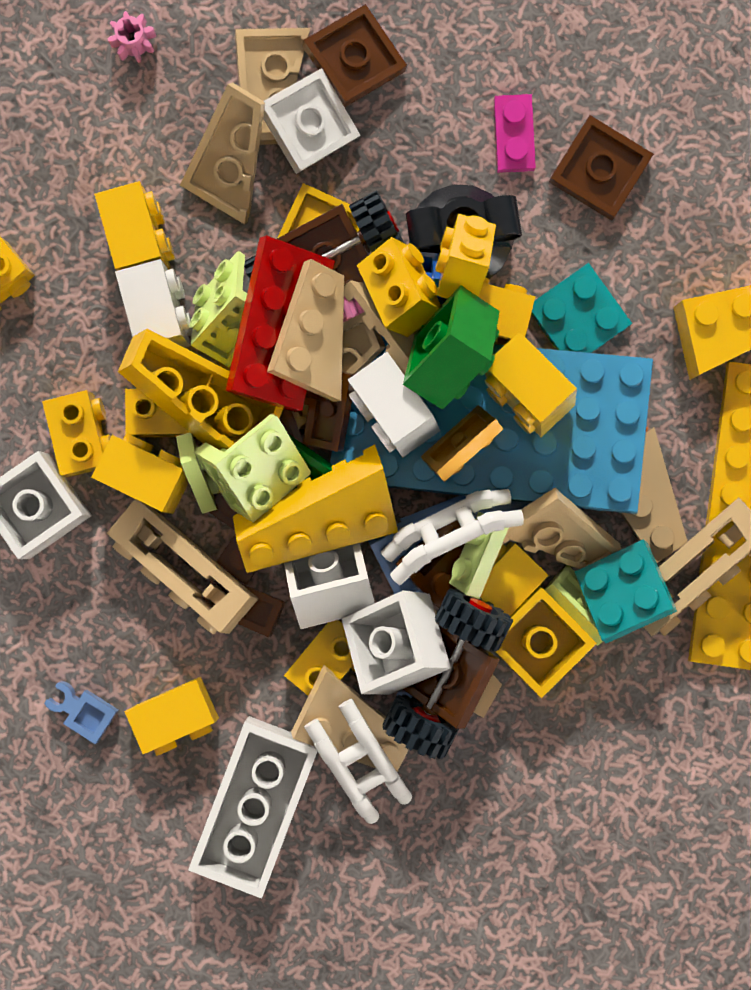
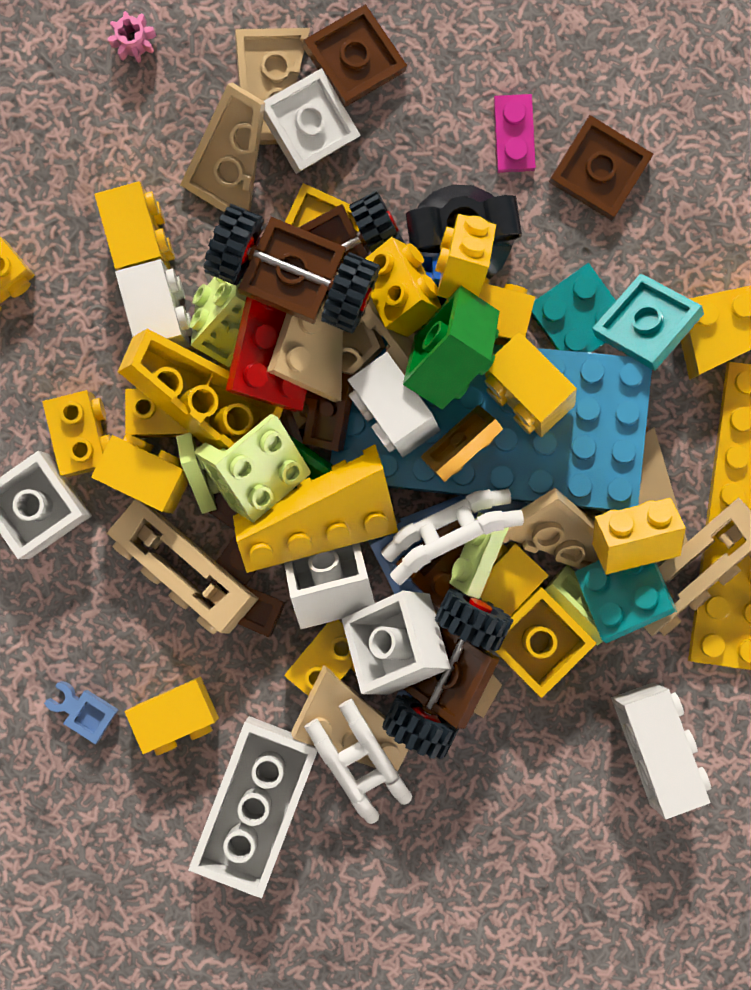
(290, 269): none -> plate
(638, 535): none -> yellow brick
(648, 321): none -> plate
(662, 749): none -> white brick

